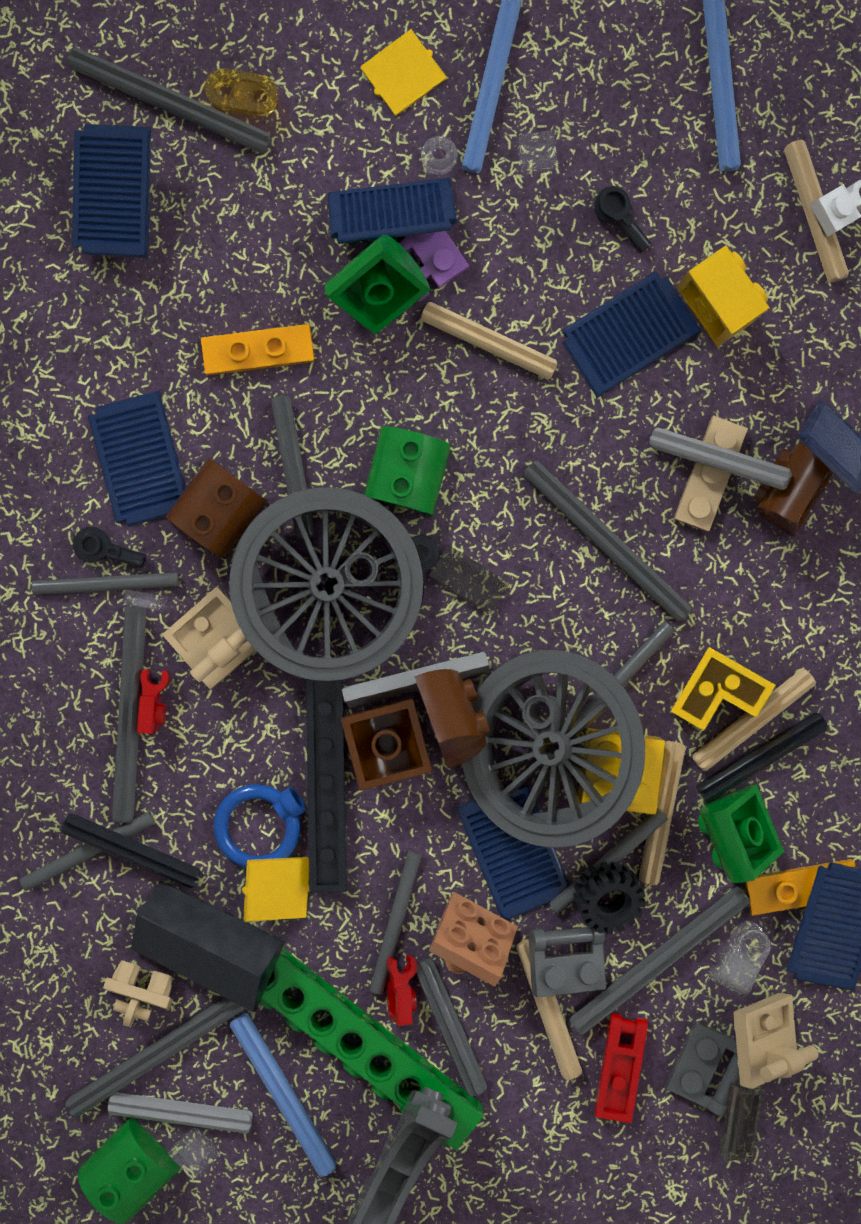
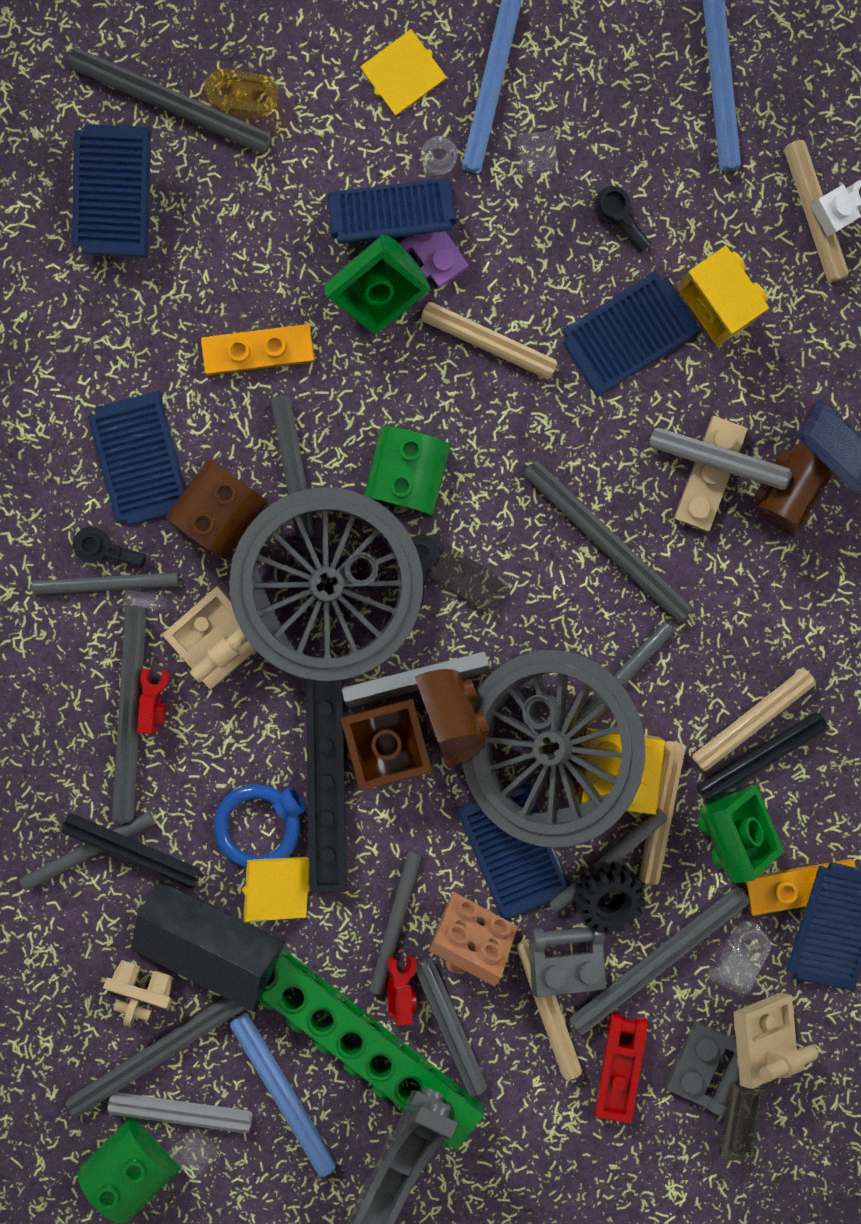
(717, 680): yellow brick -> none

